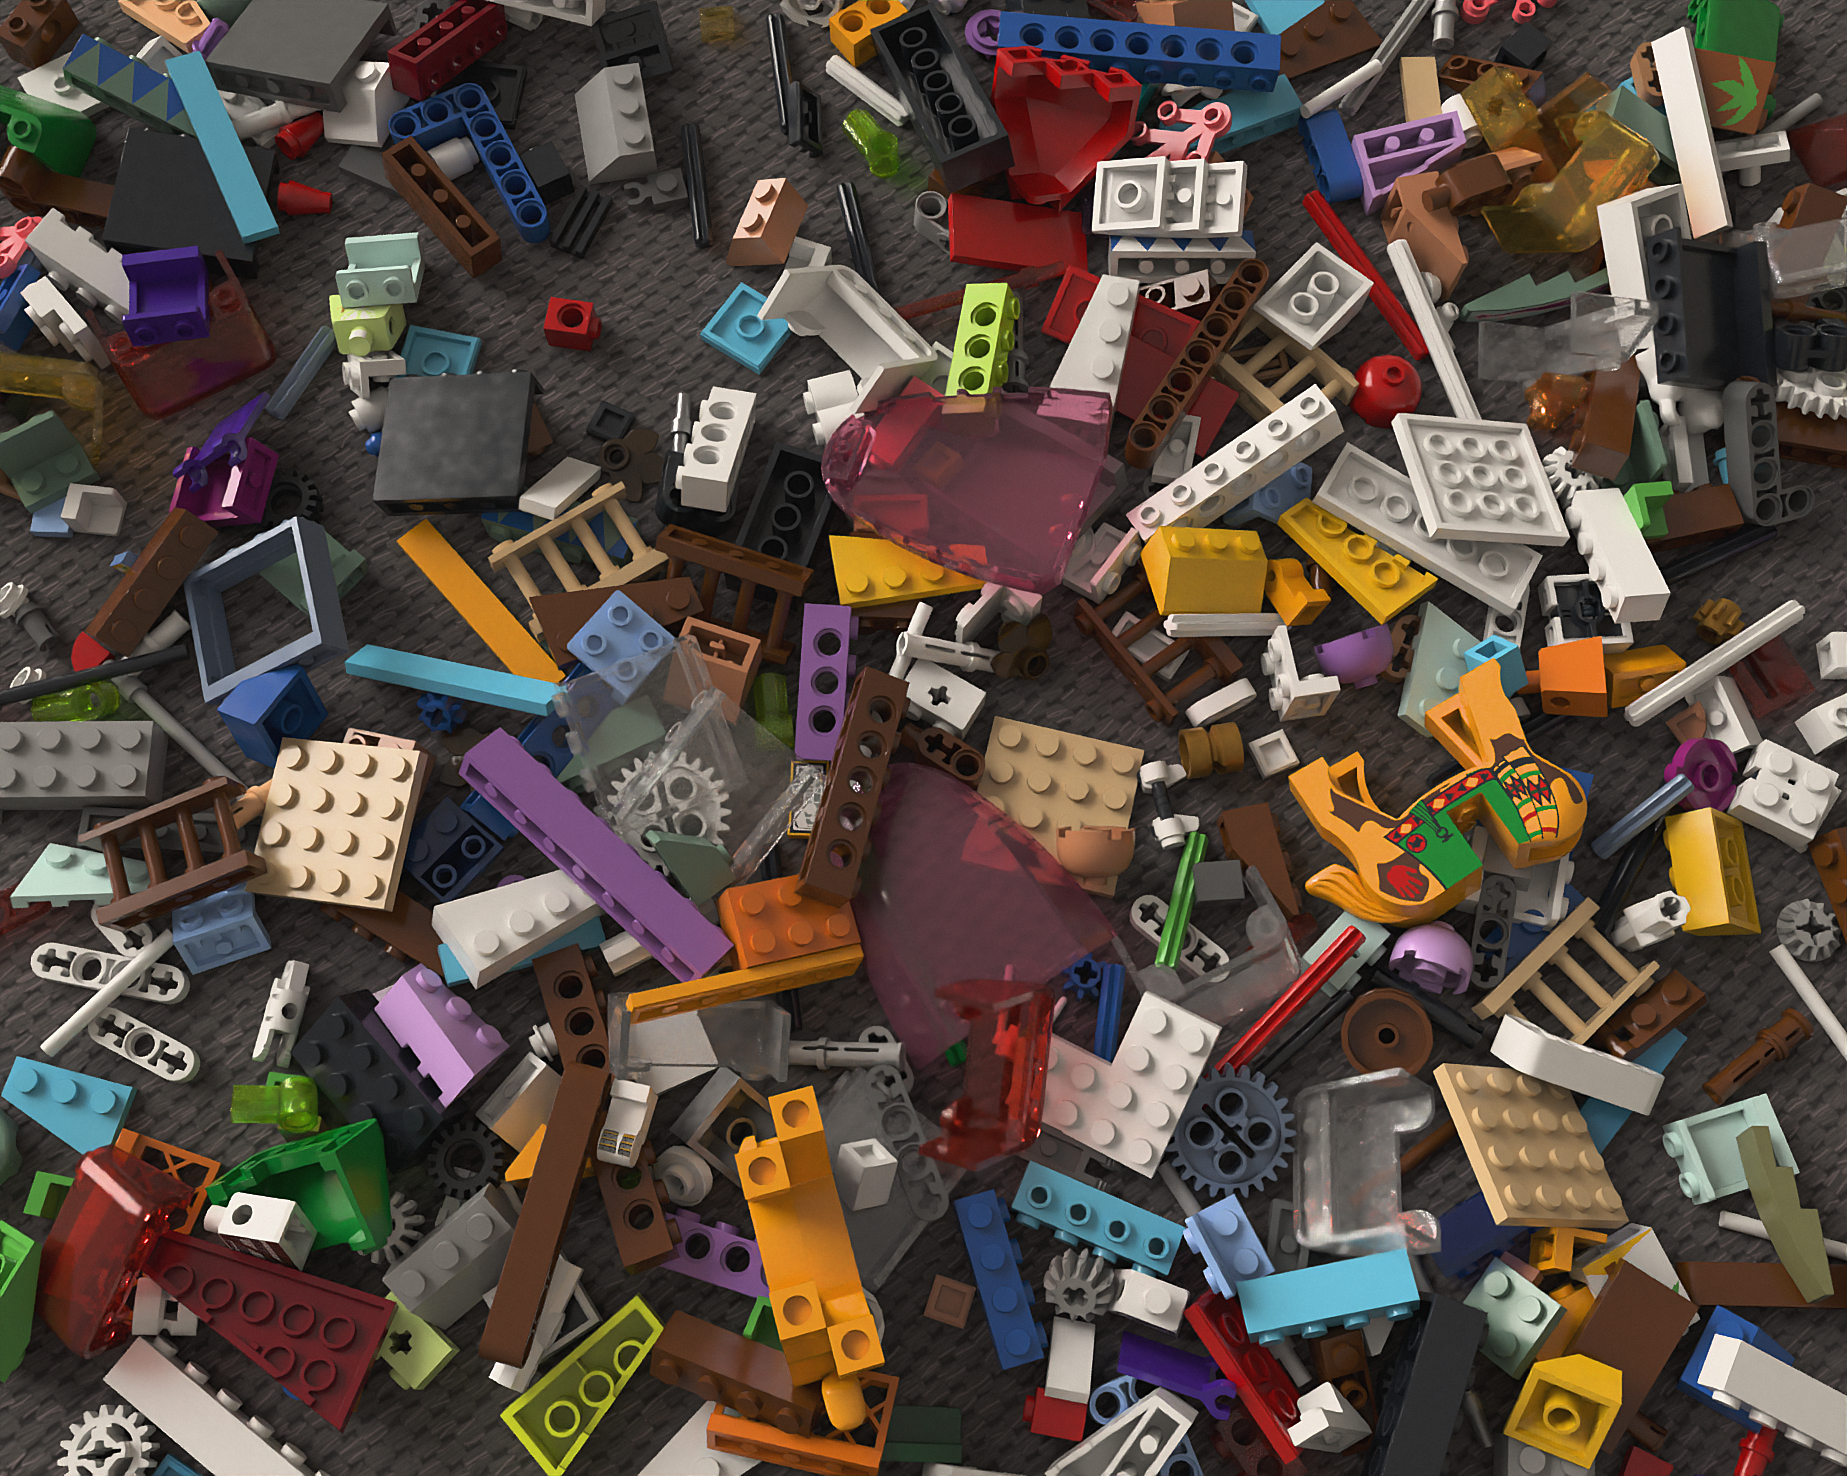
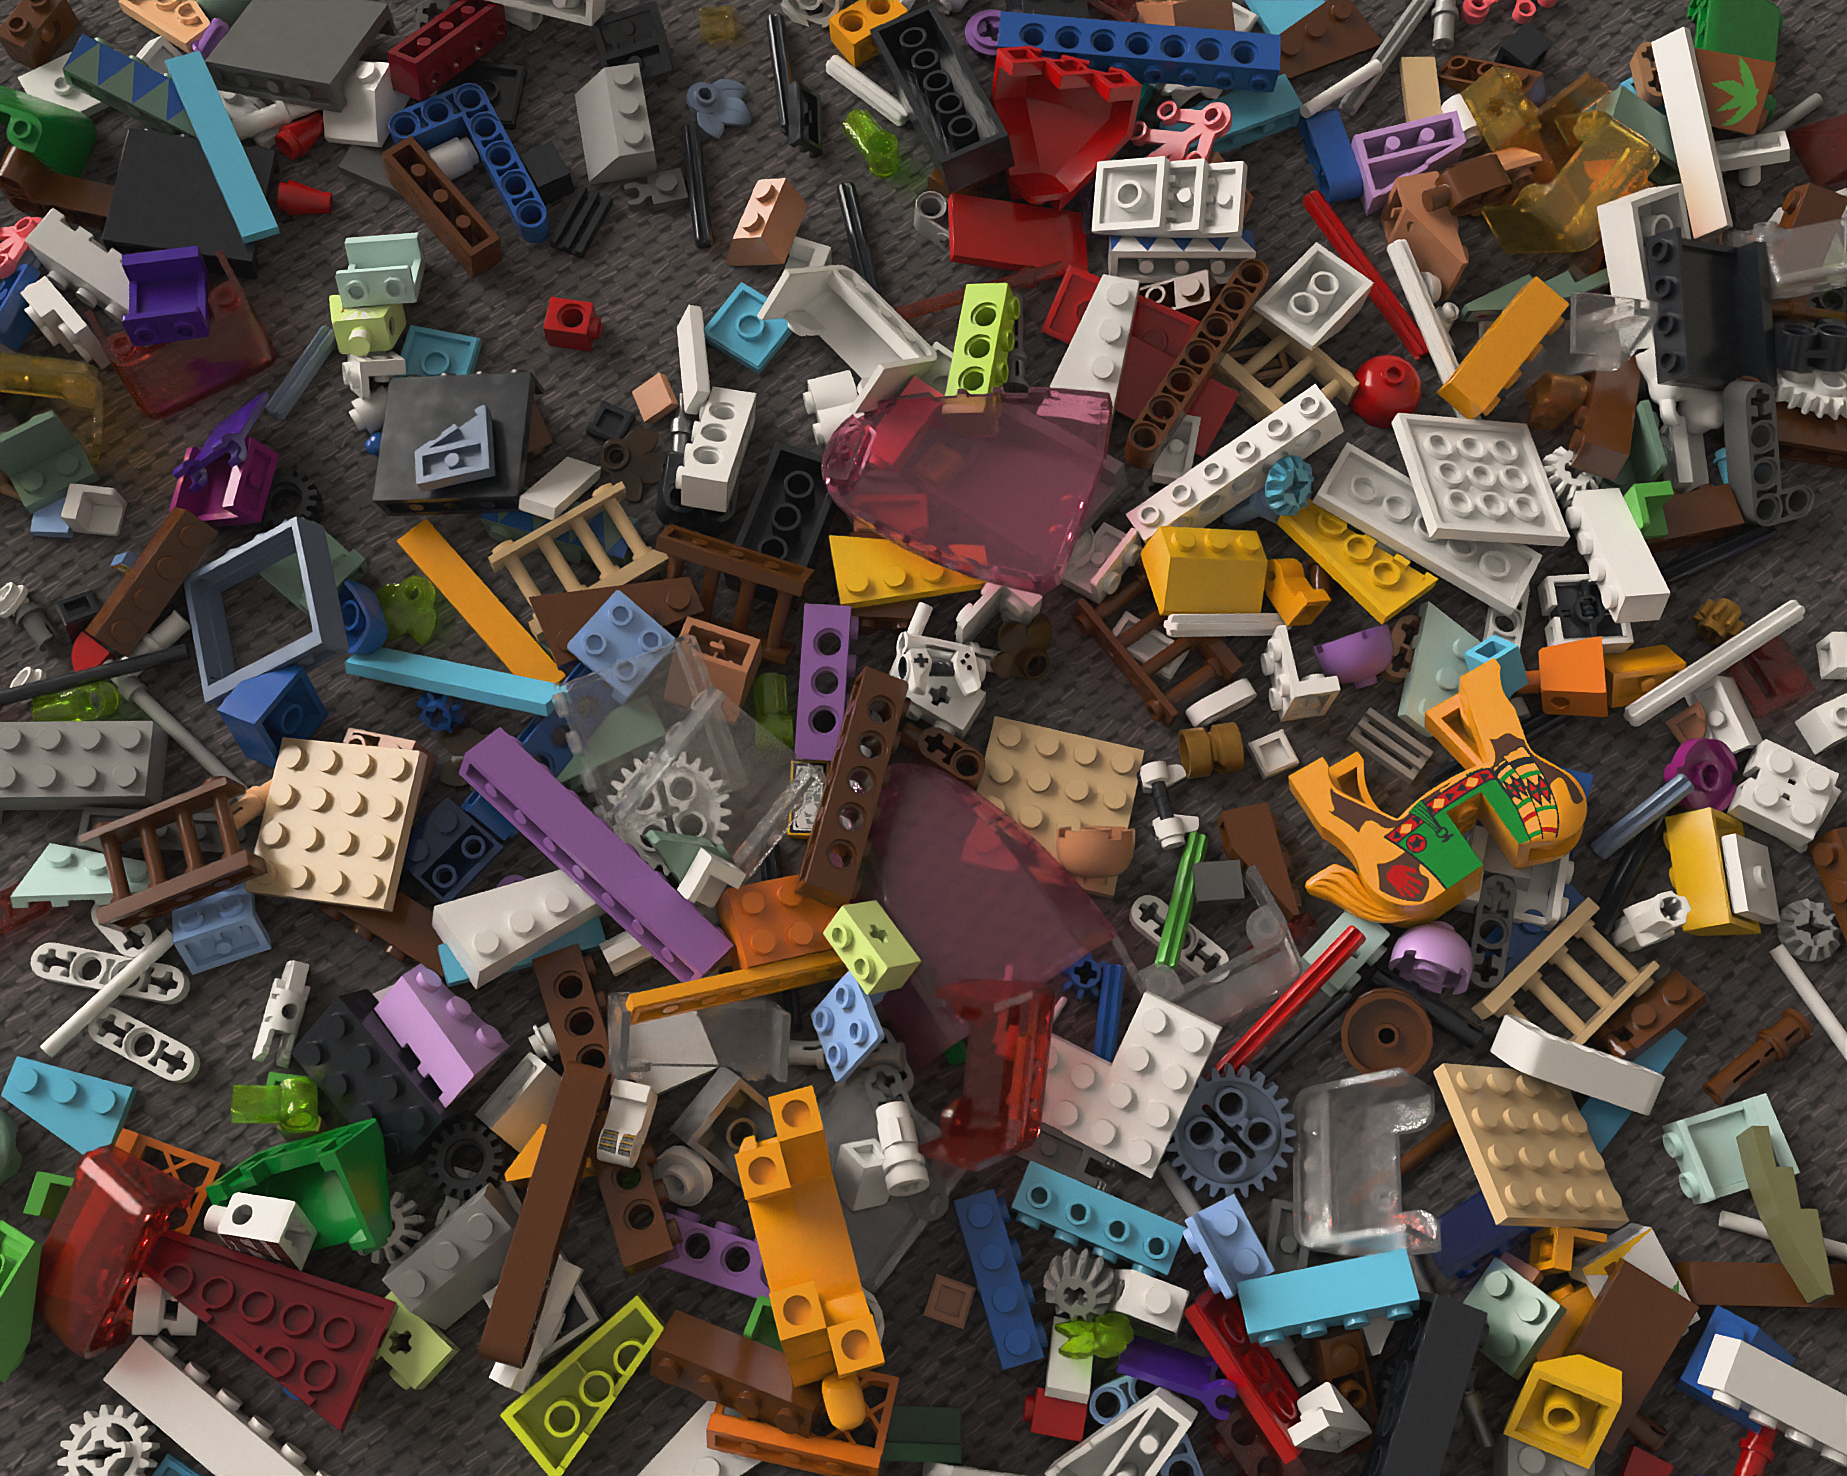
(77, 613): none -> black slope
(362, 618): none -> blue piece
(409, 615): none -> clear neon green plate
(457, 454): none -> sand blue wing
(655, 398): none -> nougat tile
(693, 359): none -> white tile
(708, 878): none -> white panel
(721, 109): none -> sand blue plate
(847, 1026): none -> light blue bracket
(871, 947): none -> yellowish green brick
(899, 1144): none -> white axle
(965, 667): none -> white piece
(1102, 1337): none -> clear neon green plate
(1280, 478): none -> medium azure gear
(1399, 735): none -> light grey tile
(1503, 349): none -> light orange brick
(1750, 879): none -> white plate

